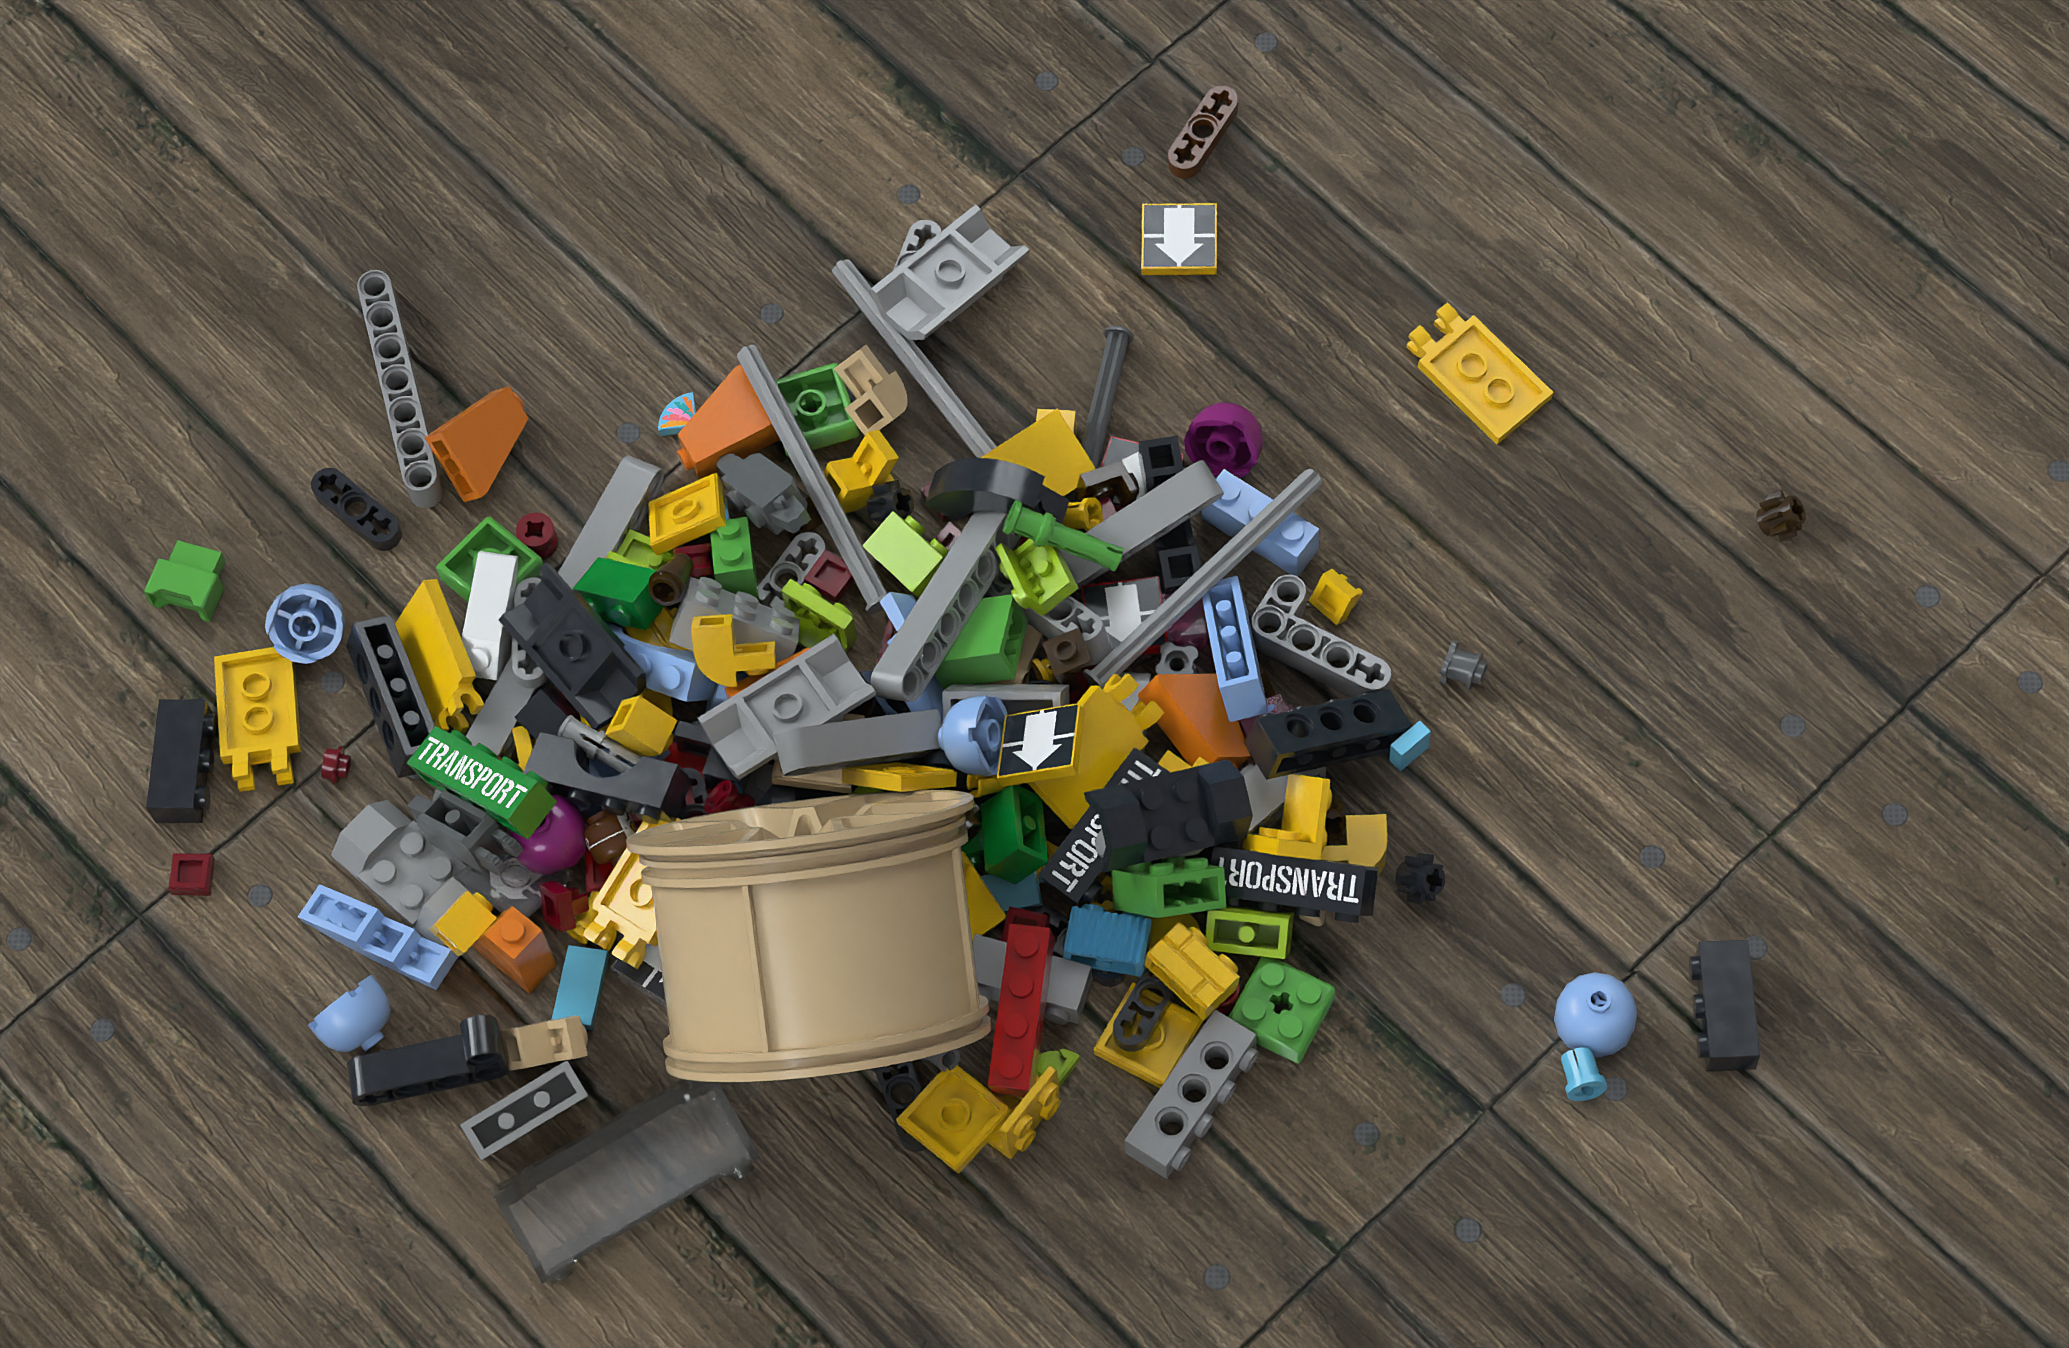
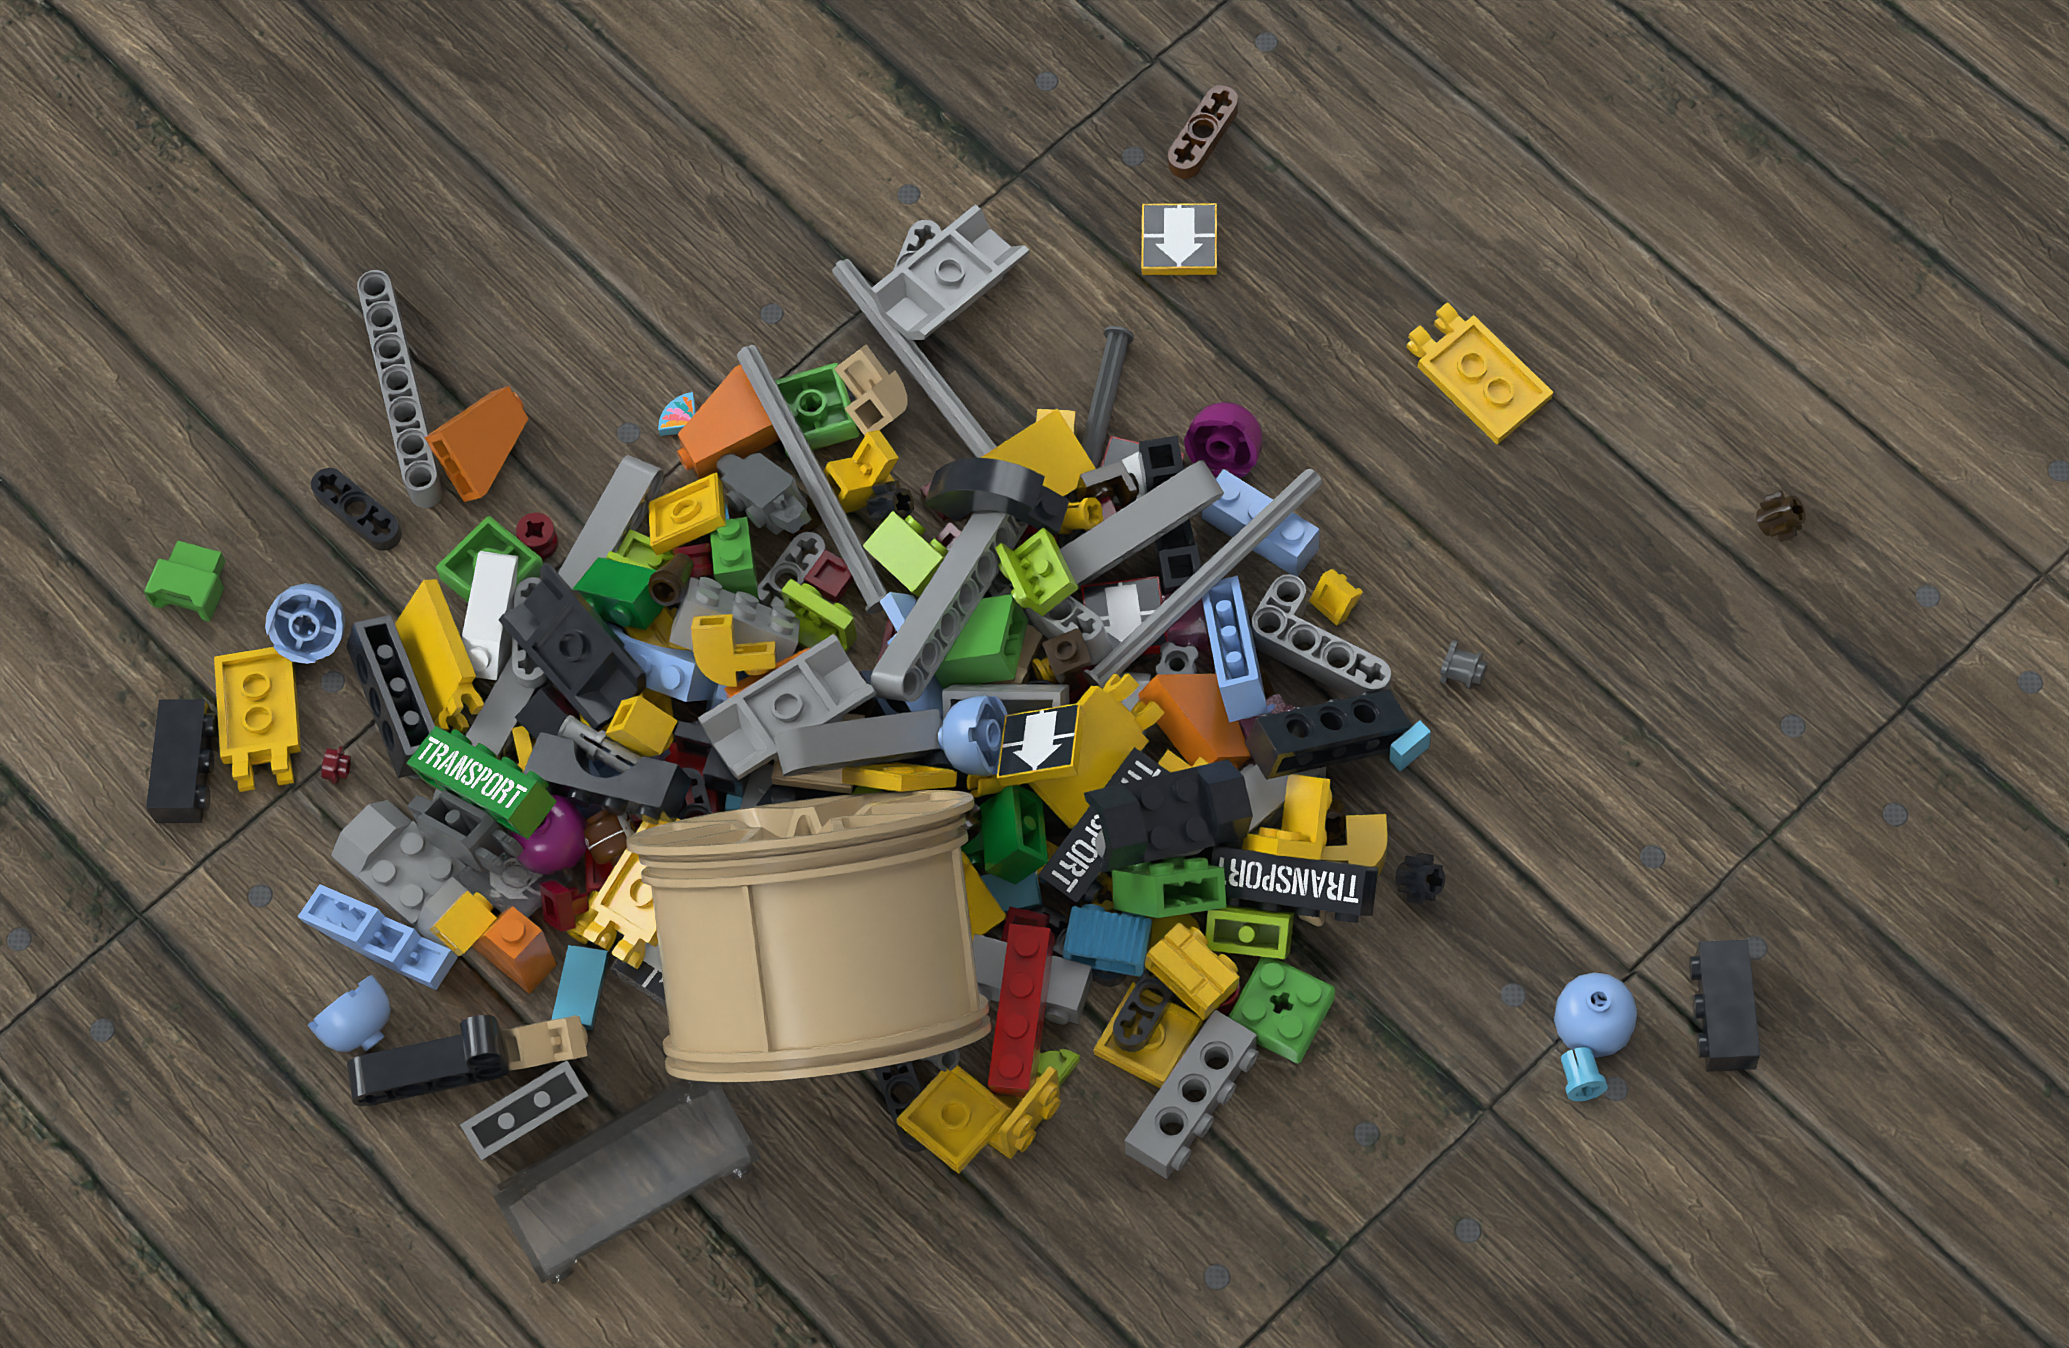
(191, 874): dark red tile -> none
(726, 798): dark red wheel -> none
(1045, 530): bright green pin -> none

